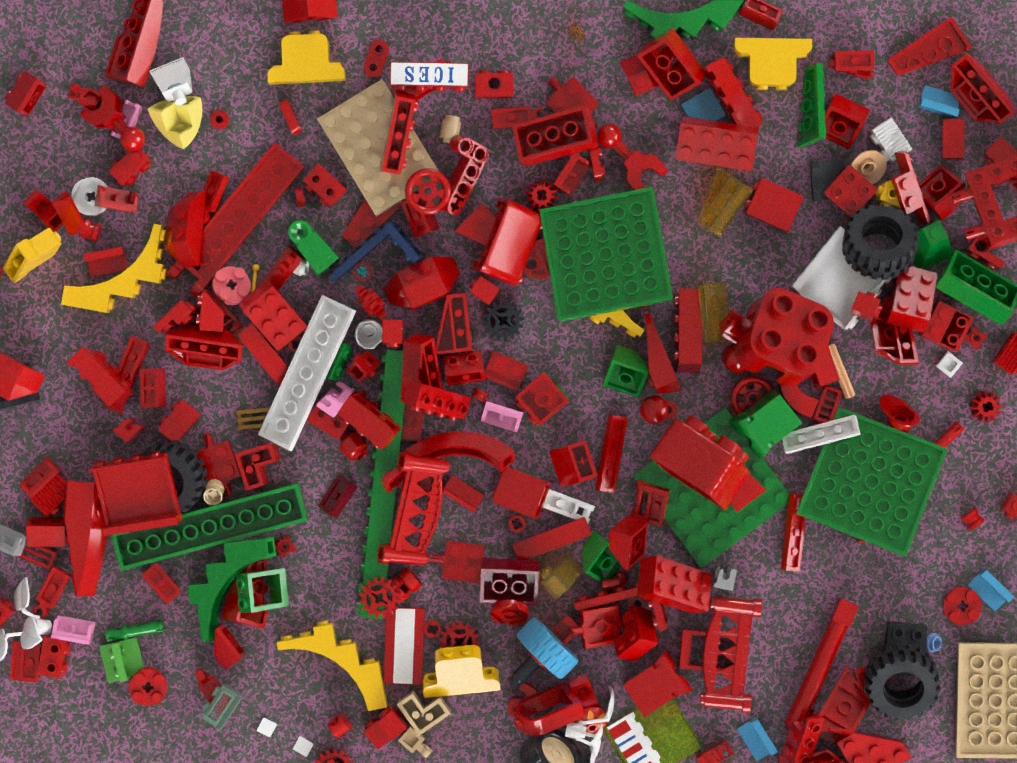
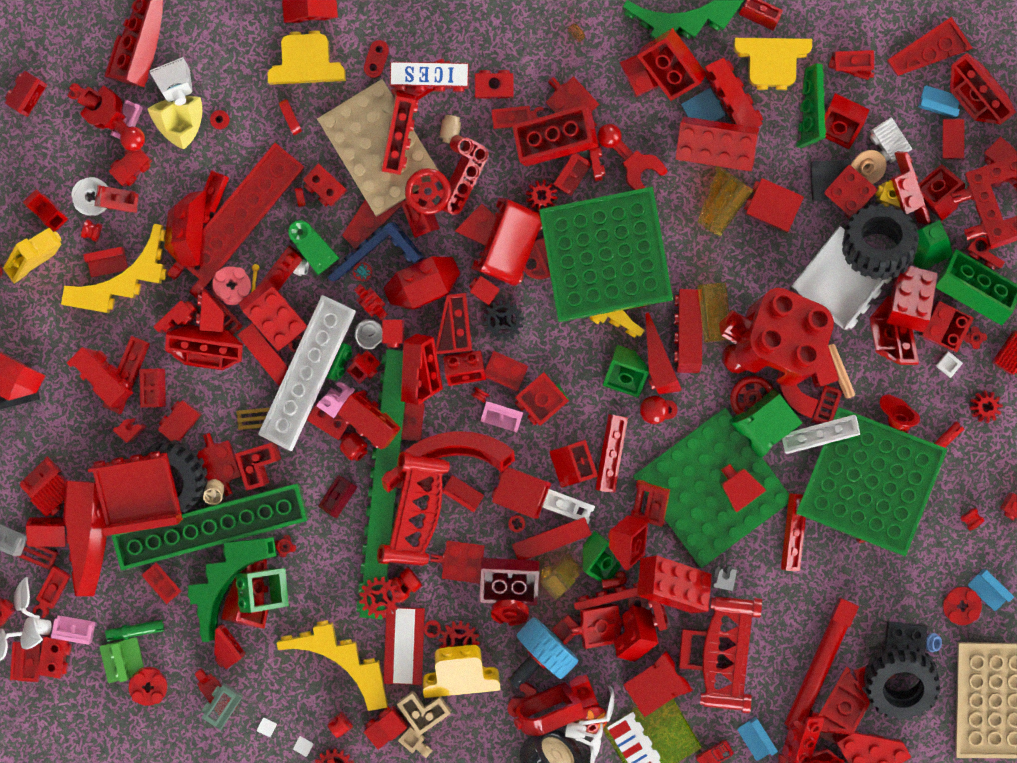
(69, 214): red panel -> none
(436, 400): red brick -> none
(700, 463): red brick -> none
(866, 306): red brick -> none

